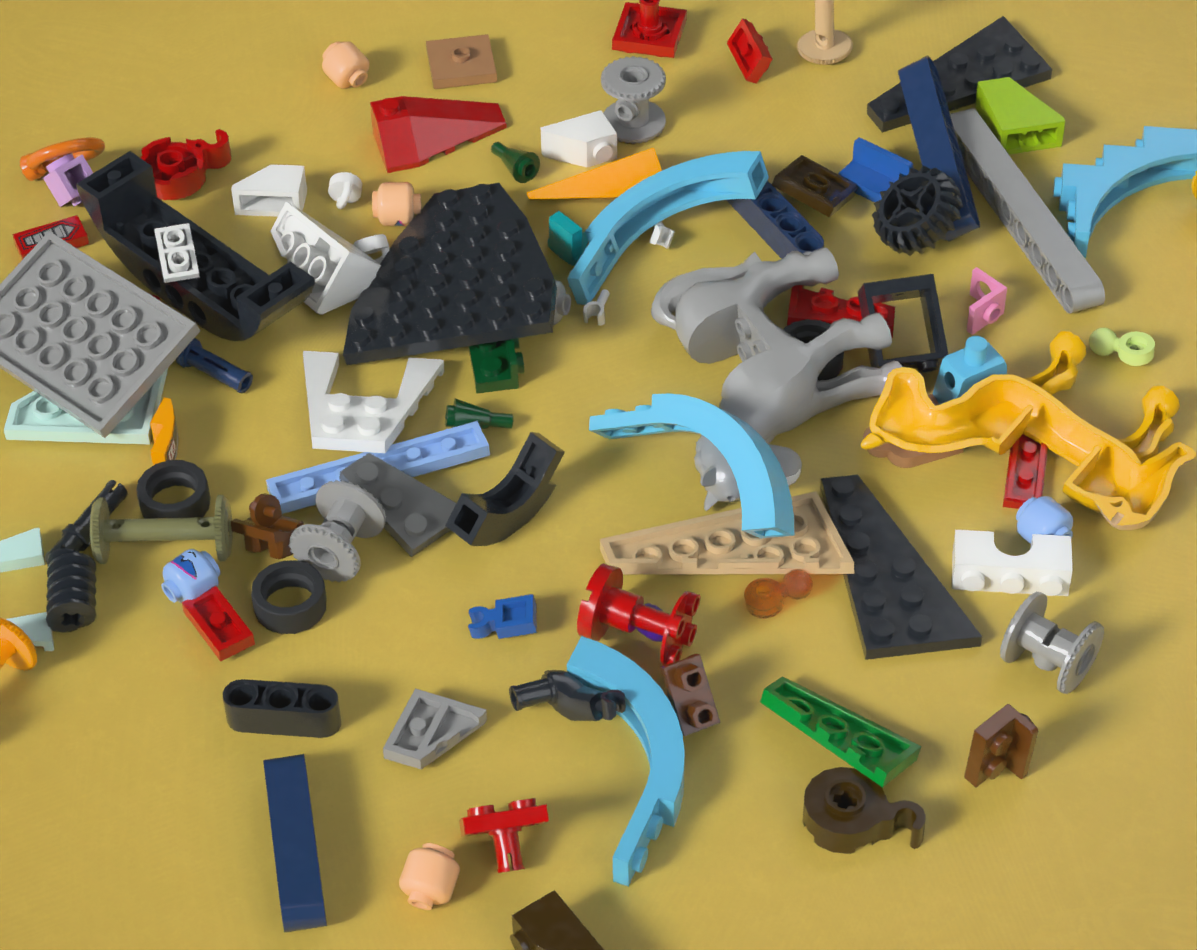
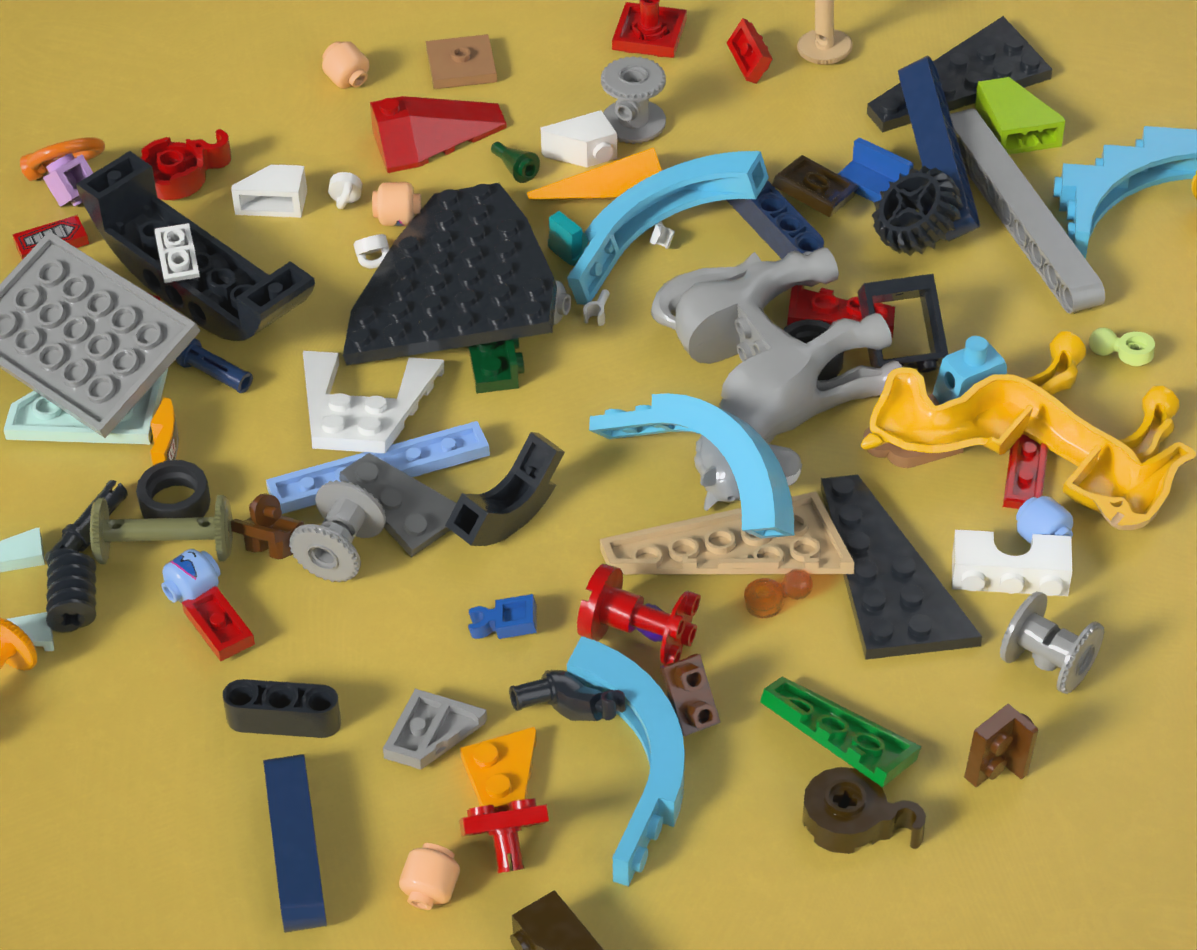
(289, 619): black tyre -> none
(337, 266): white wedge -> none
(464, 413): dark green cone -> none
(501, 767): none -> light orange wing
(988, 306): bright pink bracket -> none

